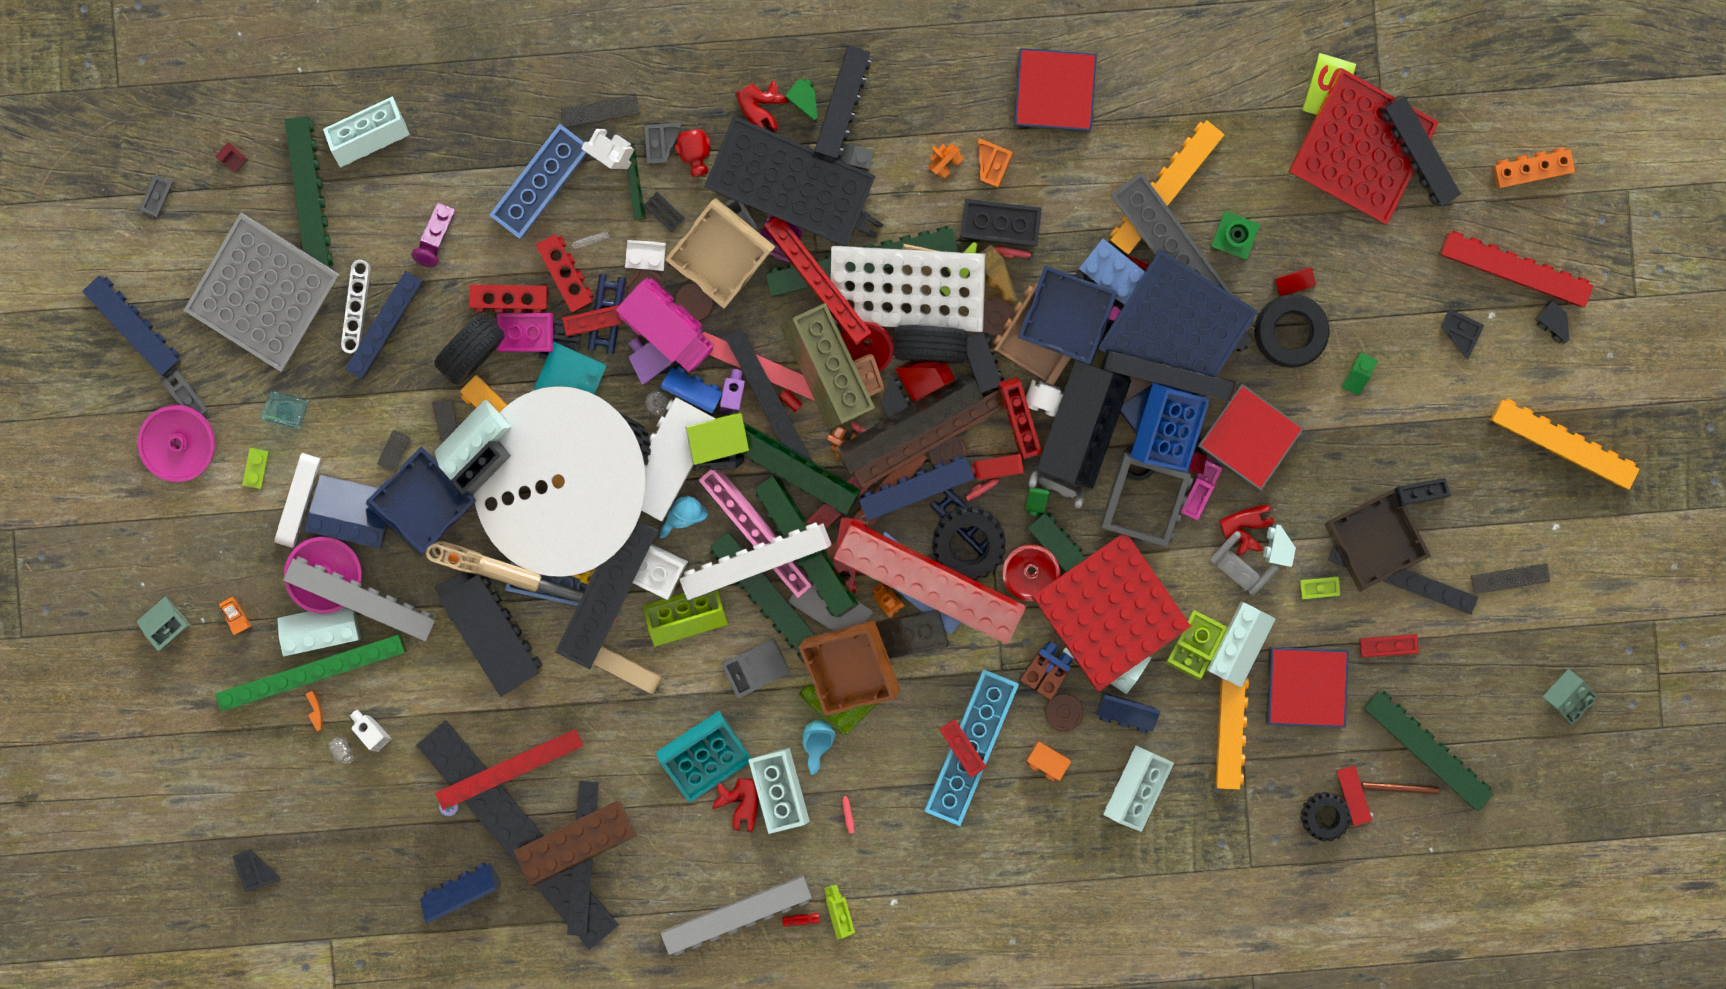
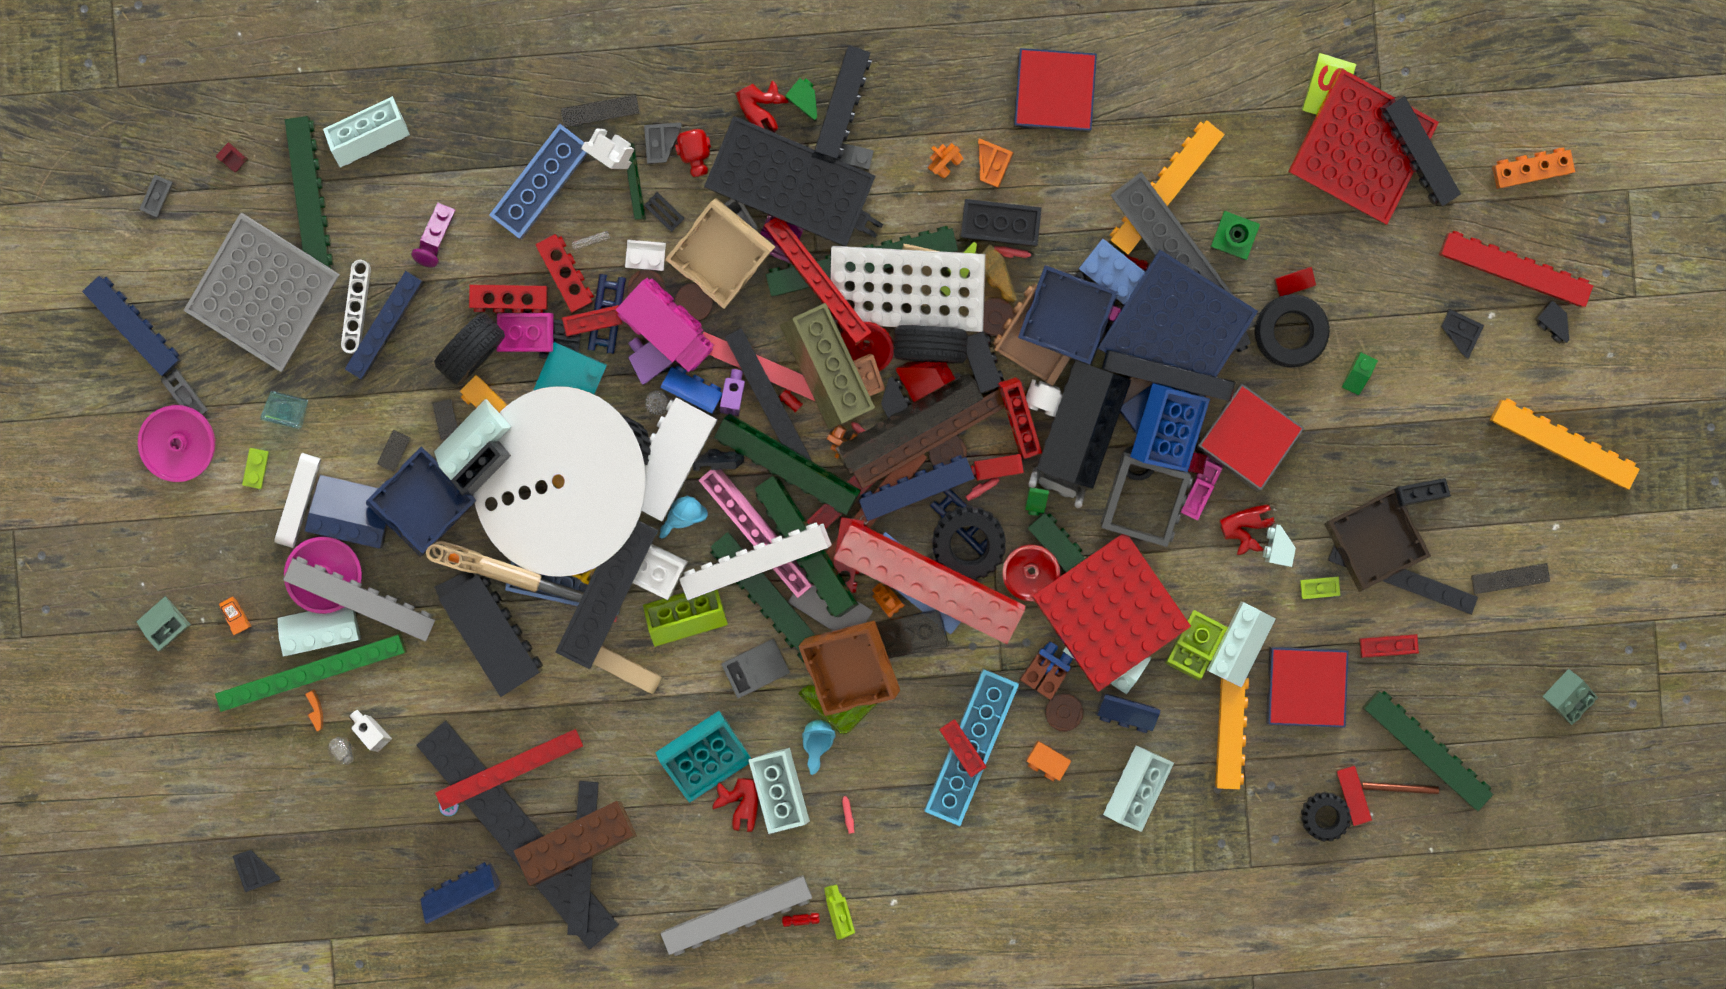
(717, 438): lime tile -> none
(1238, 569): light grey plate -> none

